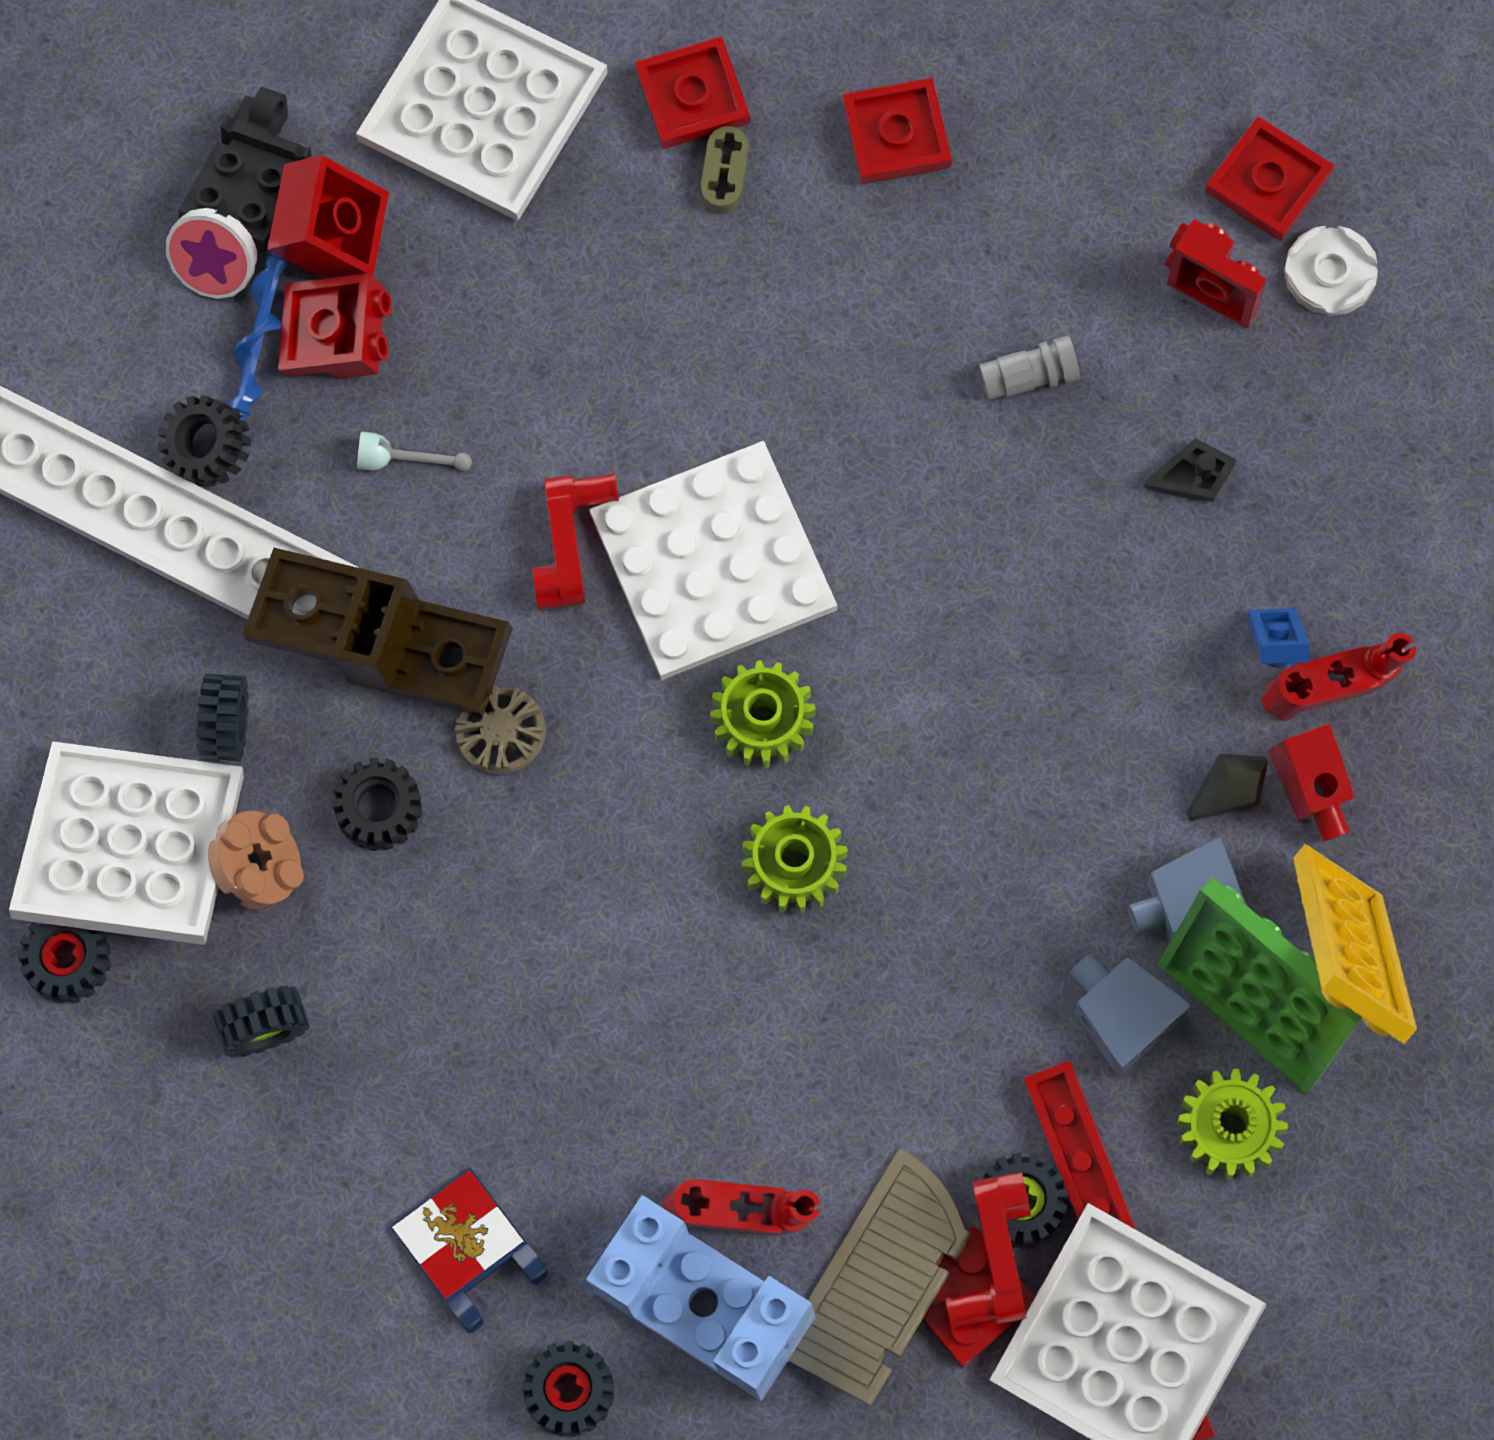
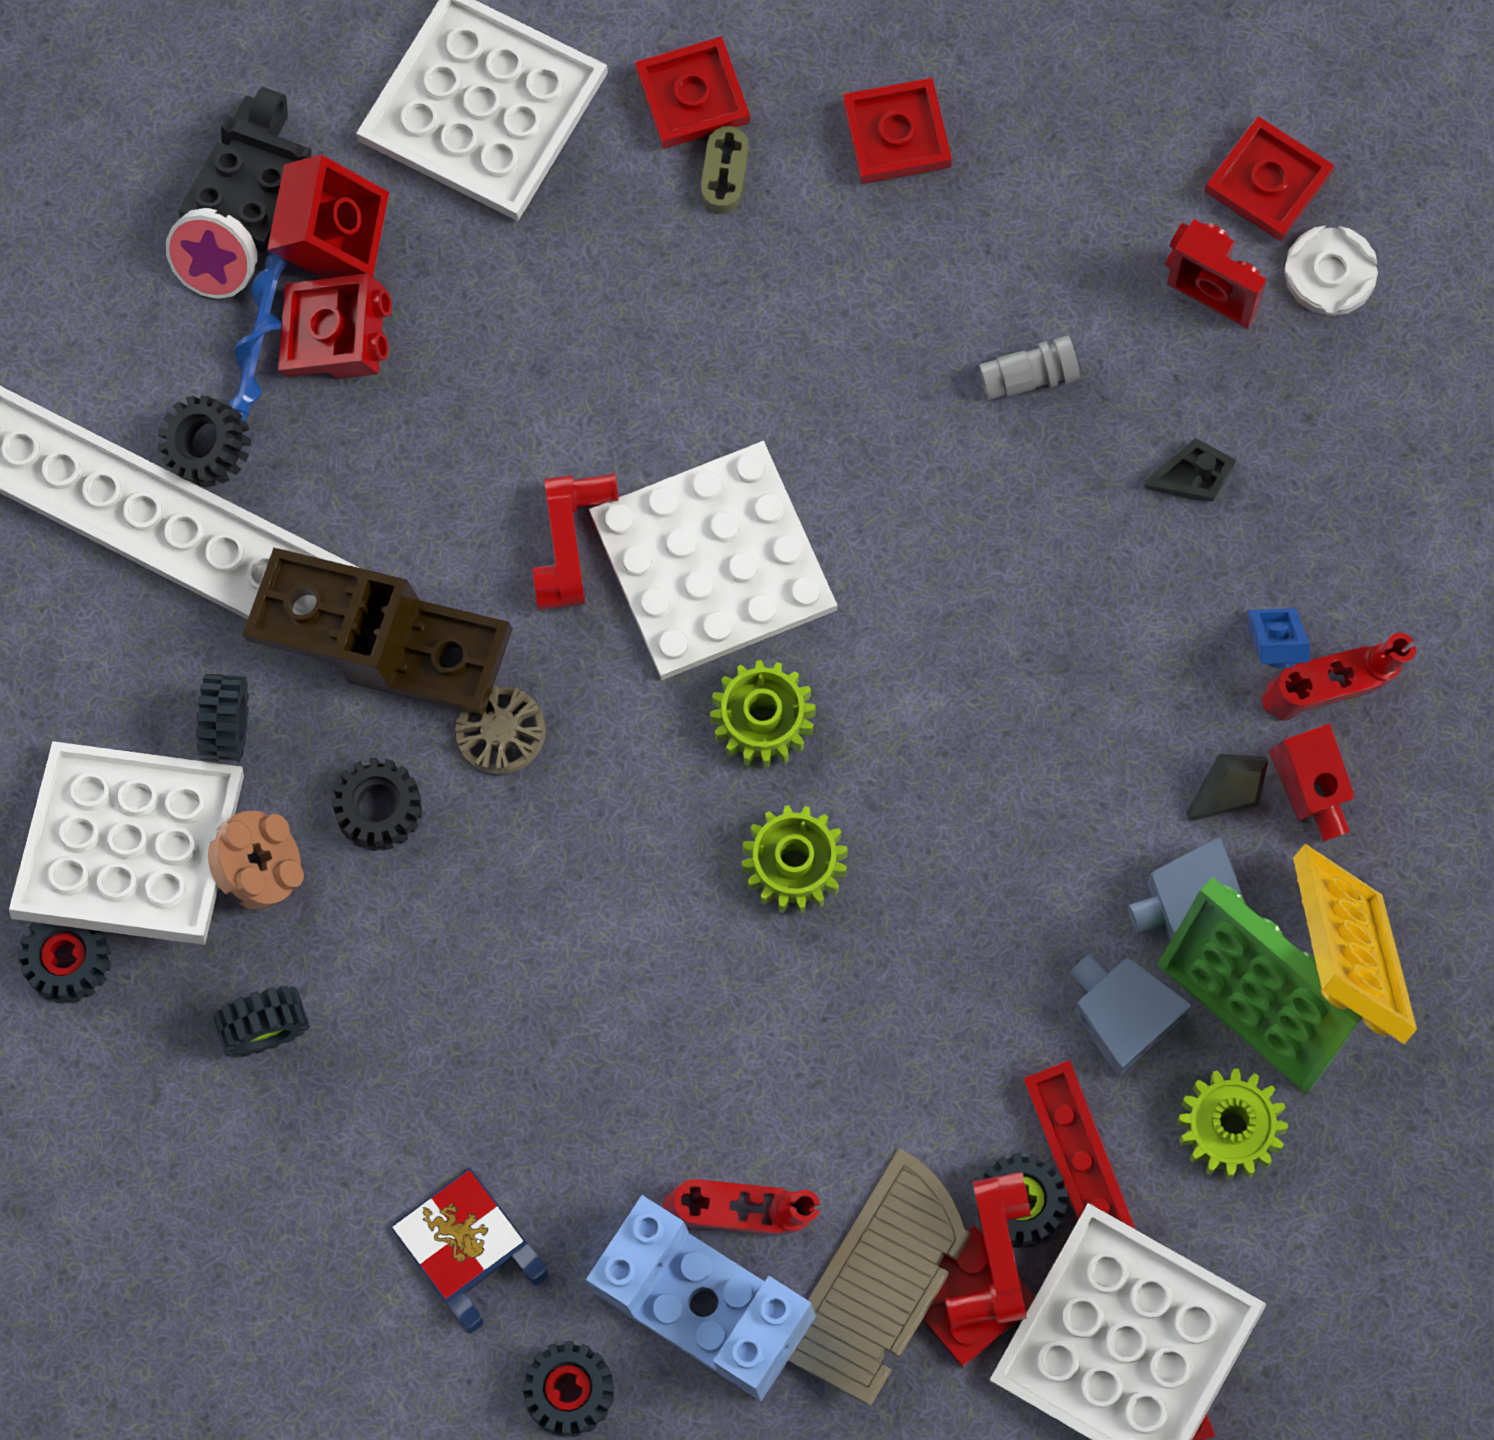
(376, 453): hinge -> none

